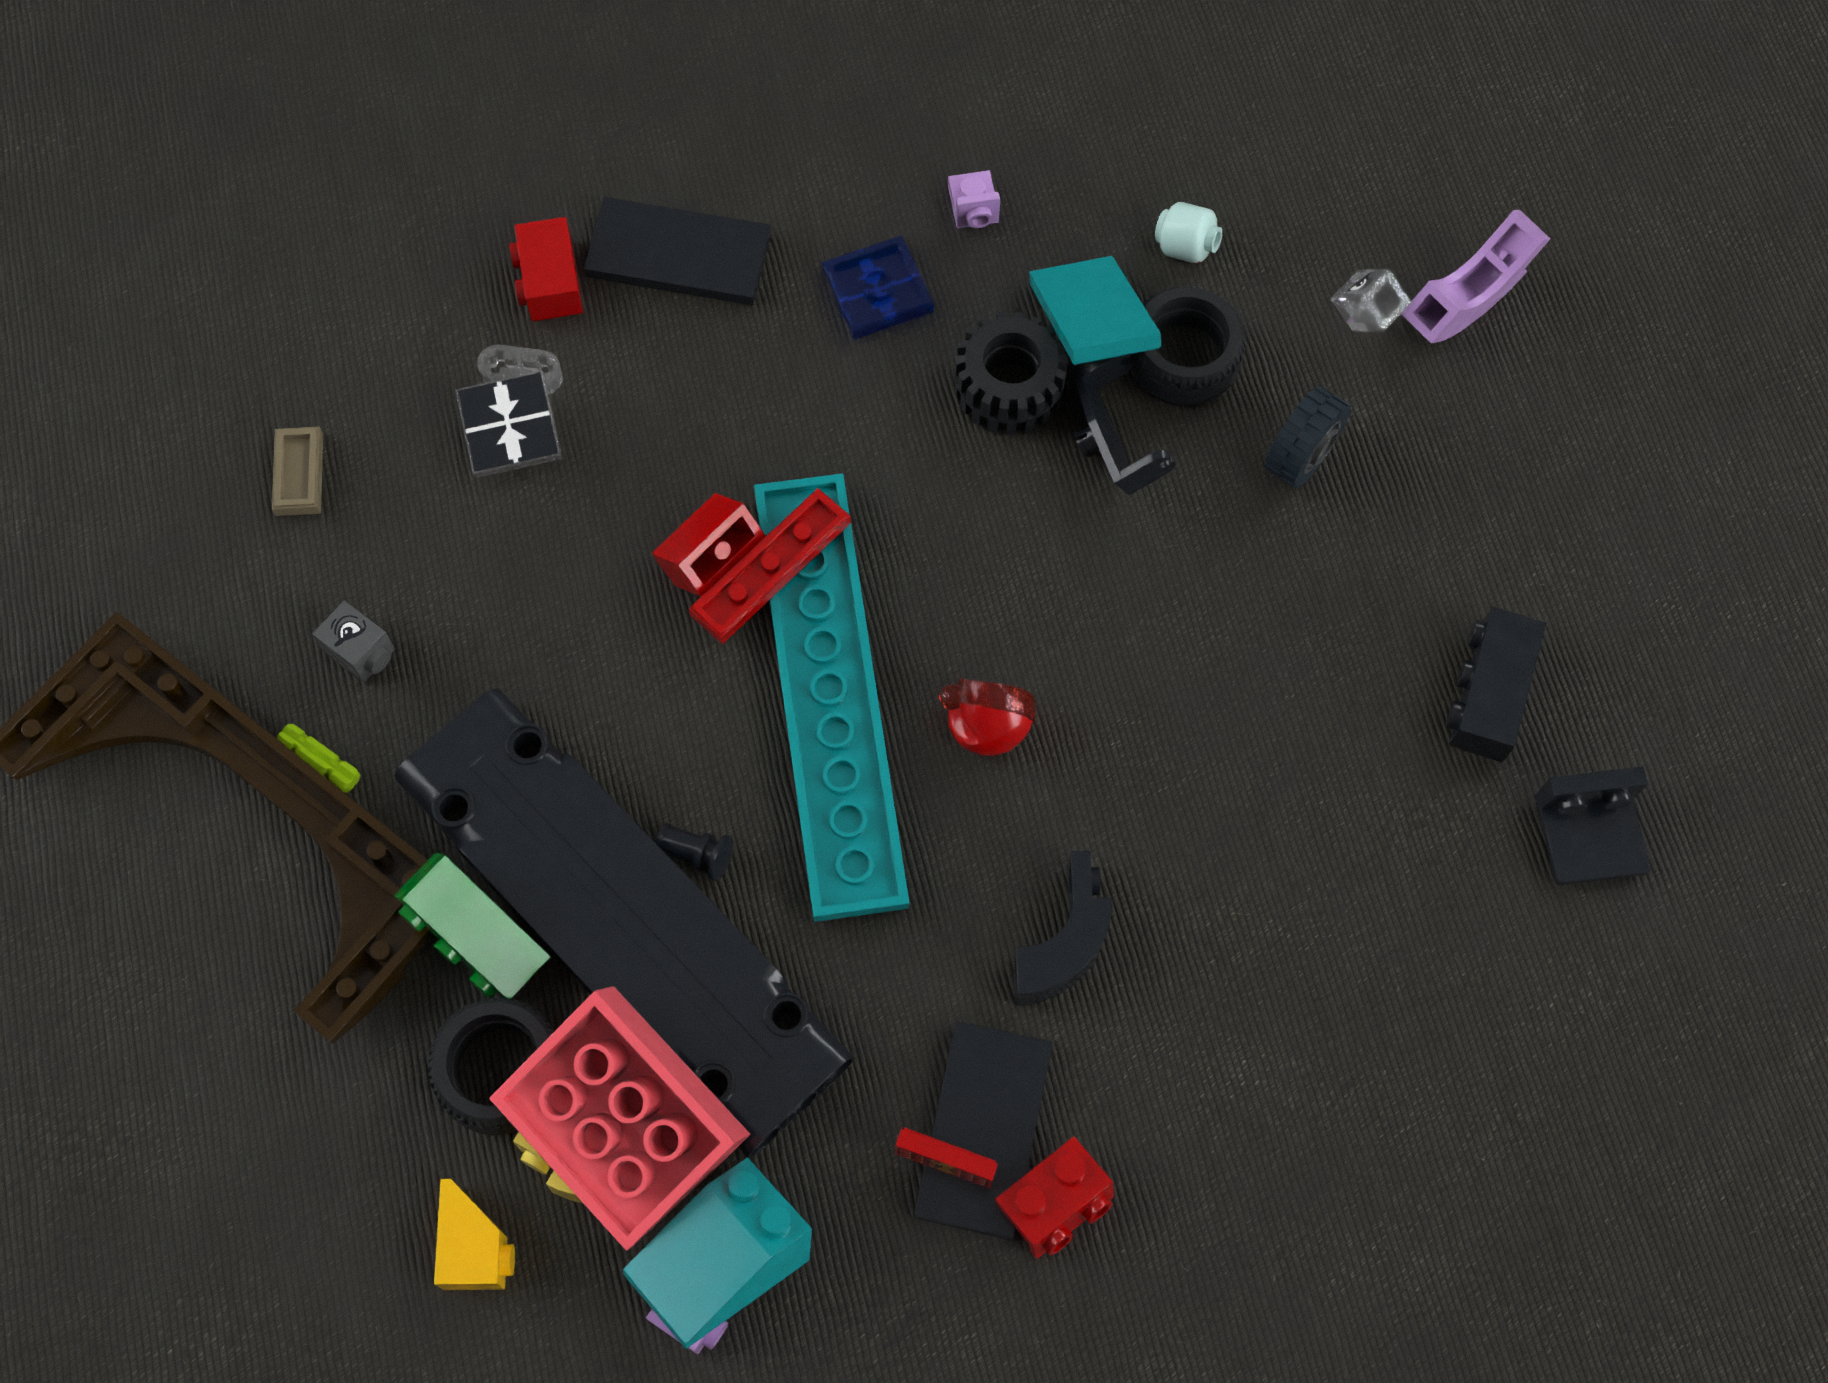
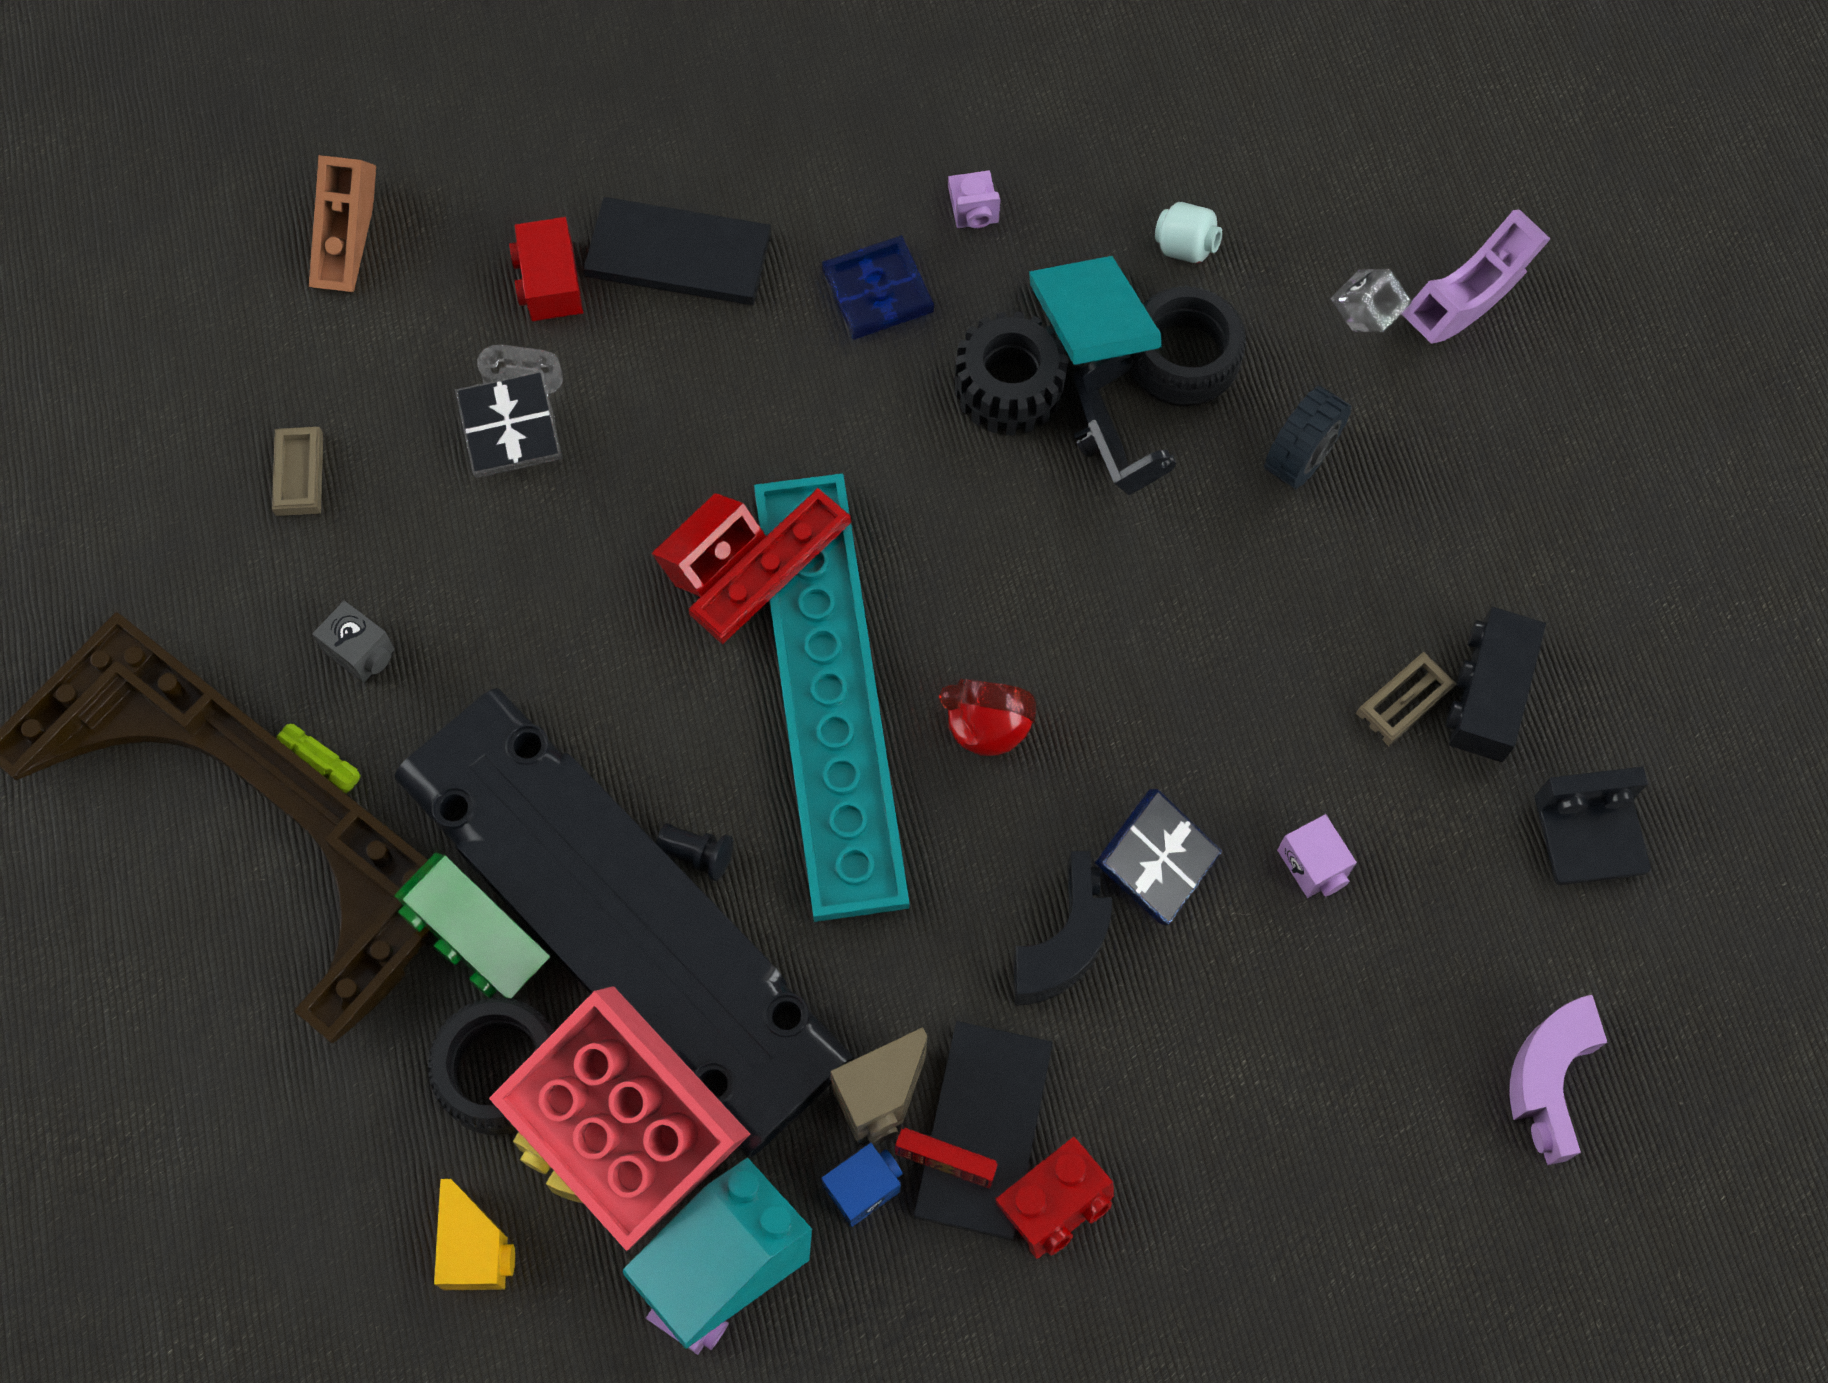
(340, 221): none -> nougat slope
(863, 1183): none -> blue brick
(879, 1087): none -> dark tan slope
(1158, 857): none -> tile
(1317, 857): none -> lavender brick
(1380, 722): none -> dark tan tile
(1541, 1070): none -> lavender arch

